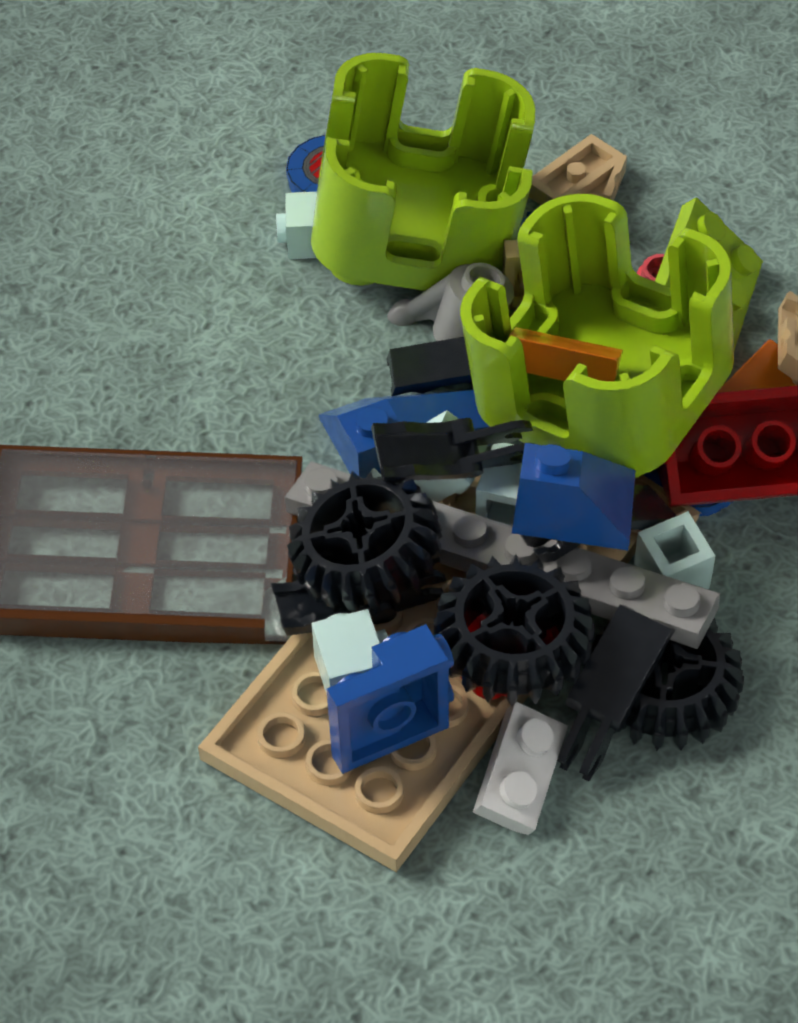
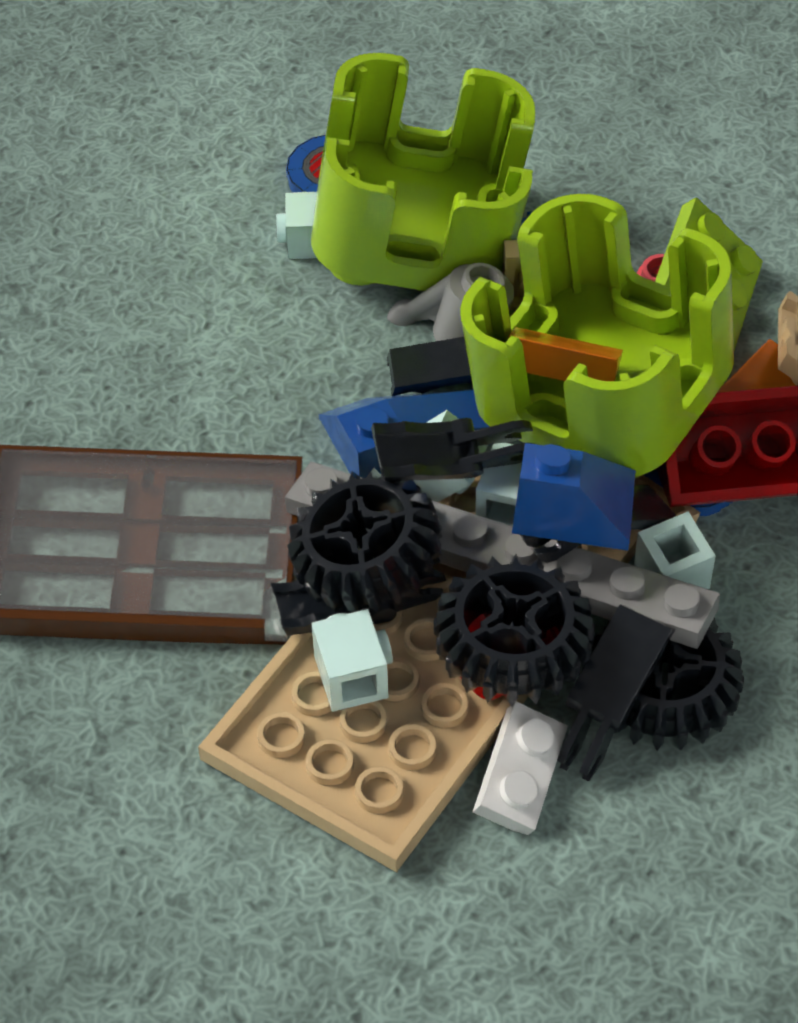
(394, 702): blue plate -> none
(583, 169): tan wing -> none

